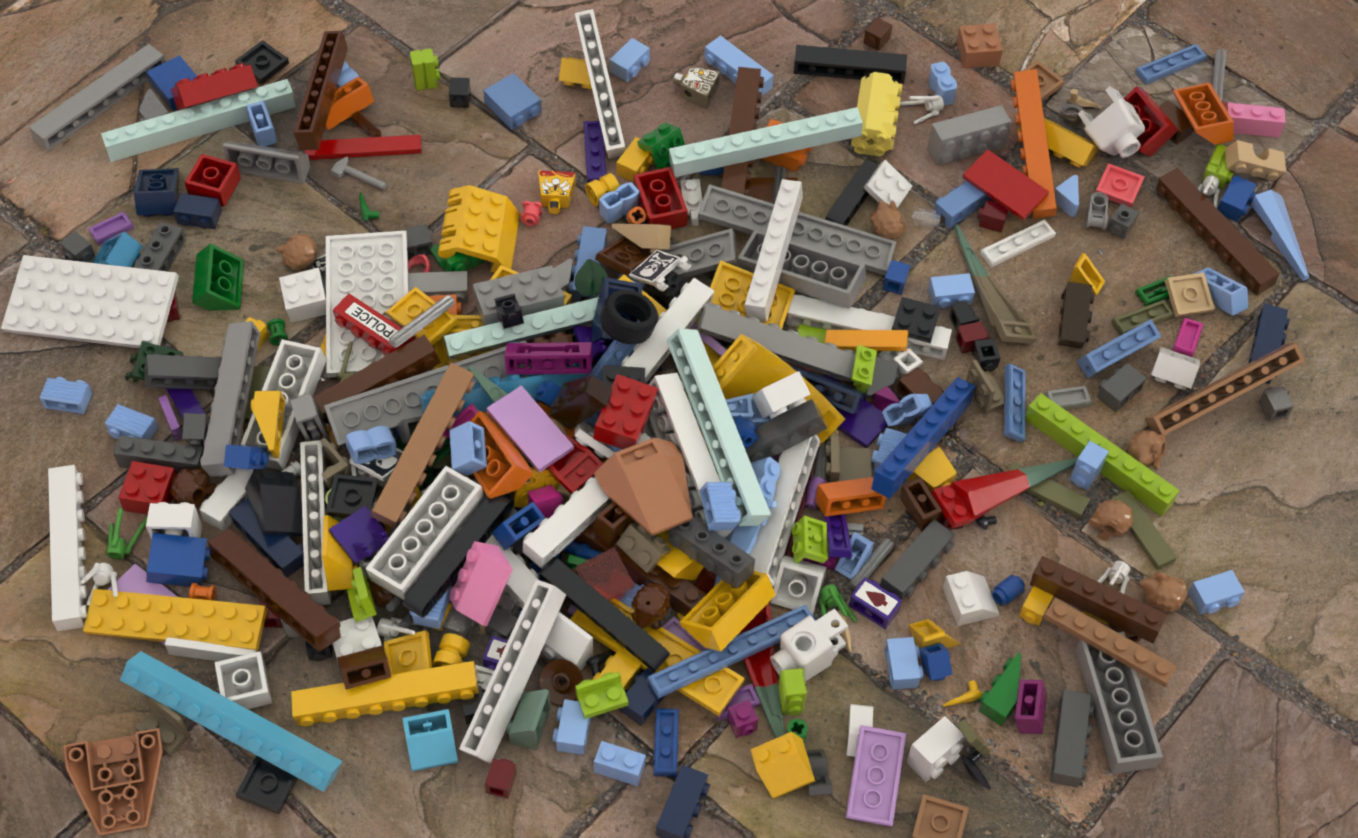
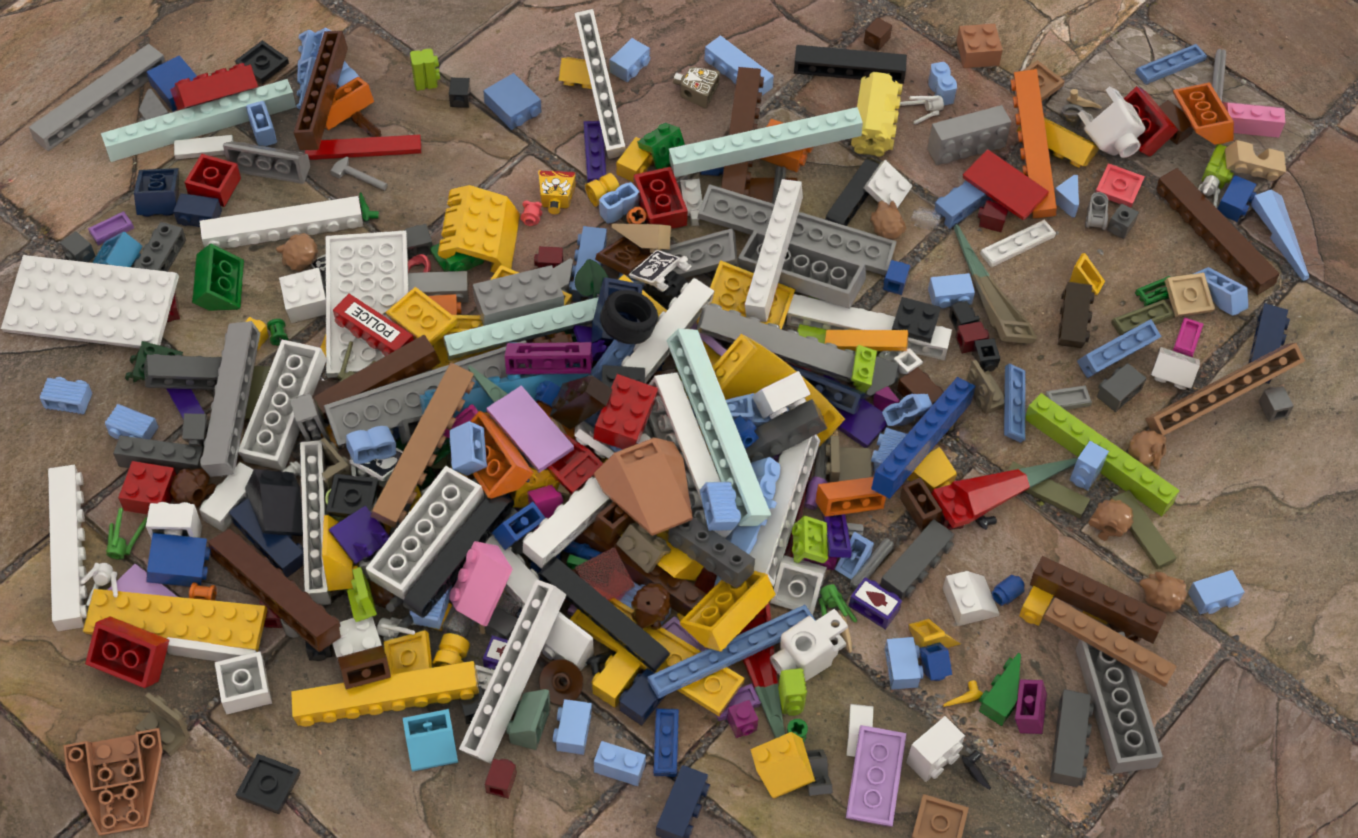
(127, 652): none -> red brick
(171, 419): medium lavender tile -> none
(195, 147): none -> white tile
(231, 720): medium azure brick -> none
(246, 457): blue brick -> none
(269, 413): yellow slope -> none
(282, 223): none -> white brick
(309, 50): none -> light blue wedge
(421, 321): light grey axle -> none
(508, 311): black brick -> none
(548, 256): none -> dark red brick
(601, 695): lime bracket -> none
(973, 737): olive tile -> none
(1117, 574): white plant -> none

